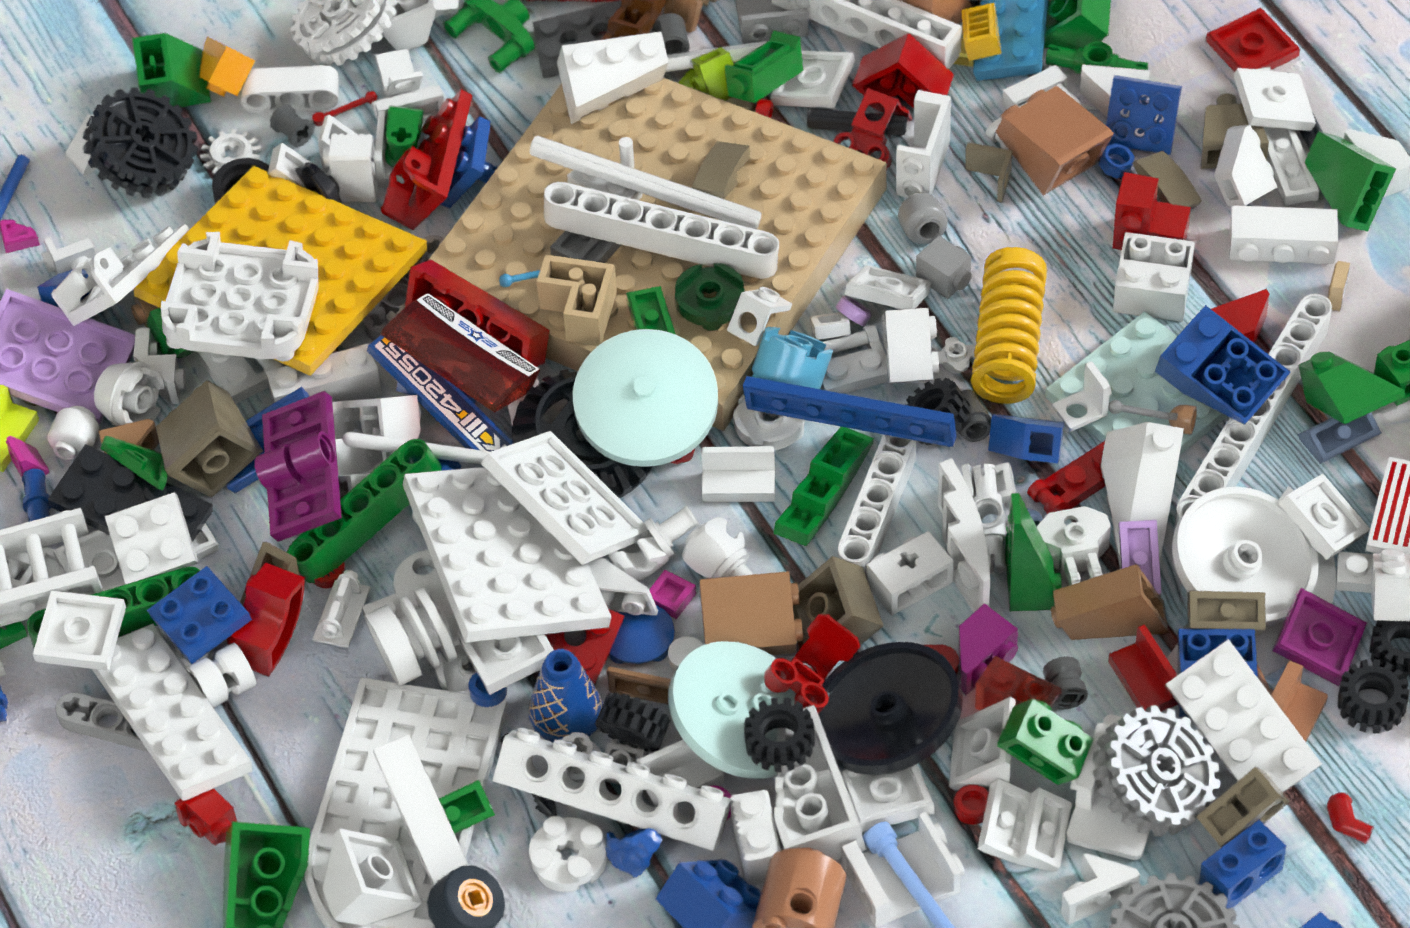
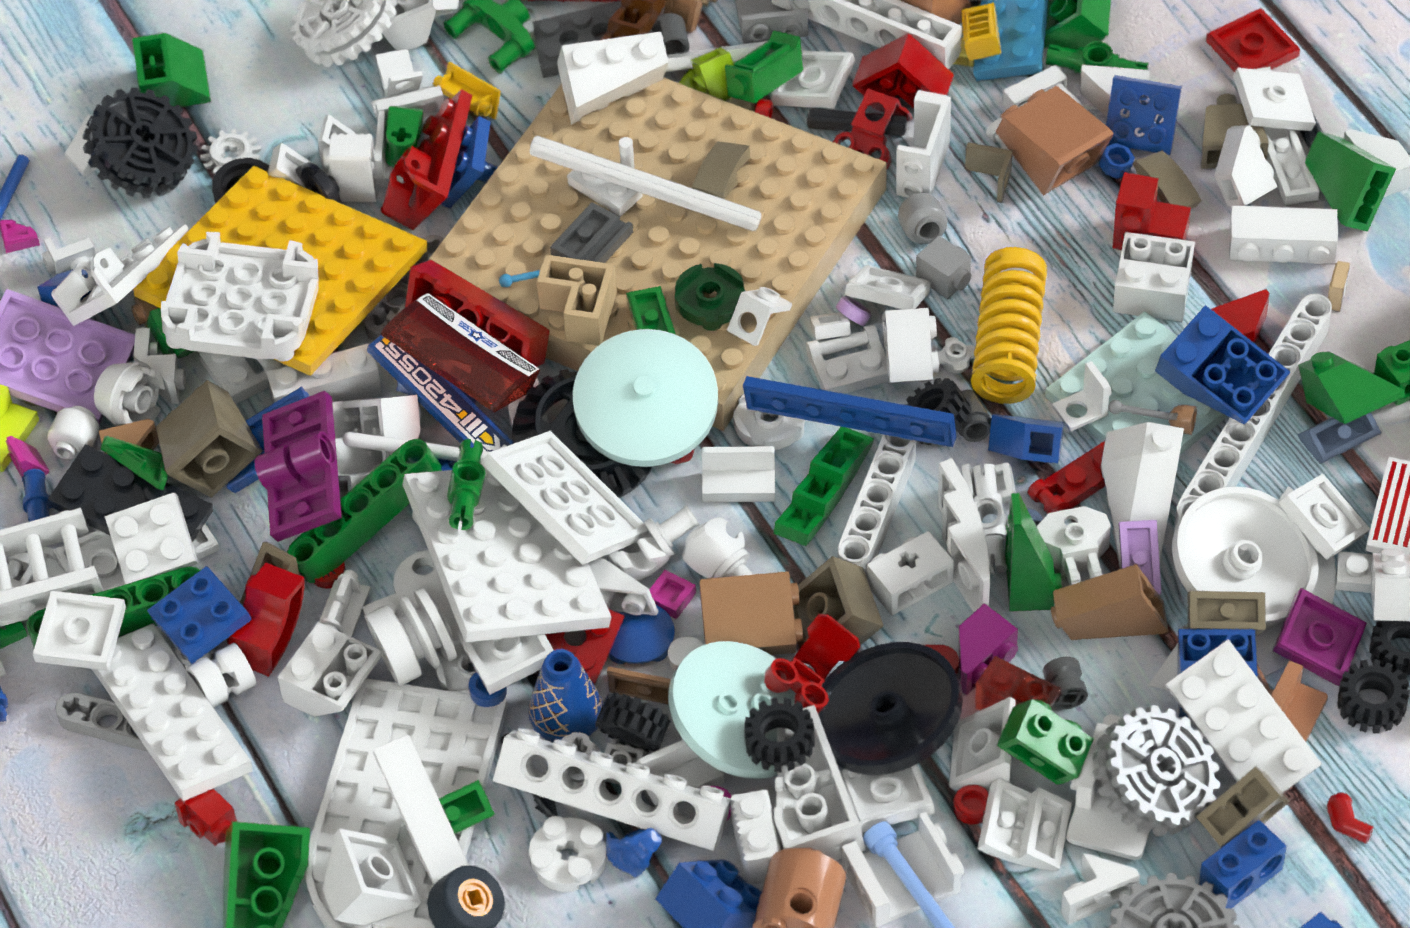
(224, 68): light orange slope -> none
(296, 129): dark grey bush -> none
(299, 86): white beam -> none
(326, 671): none -> white slope
(369, 97): red hinge -> none
(466, 484): none -> green pin
(485, 96): none -> yellow hinge
(660, 229): white beam -> none
(791, 358): medium azure brick -> none
(1144, 671): red panel -> none

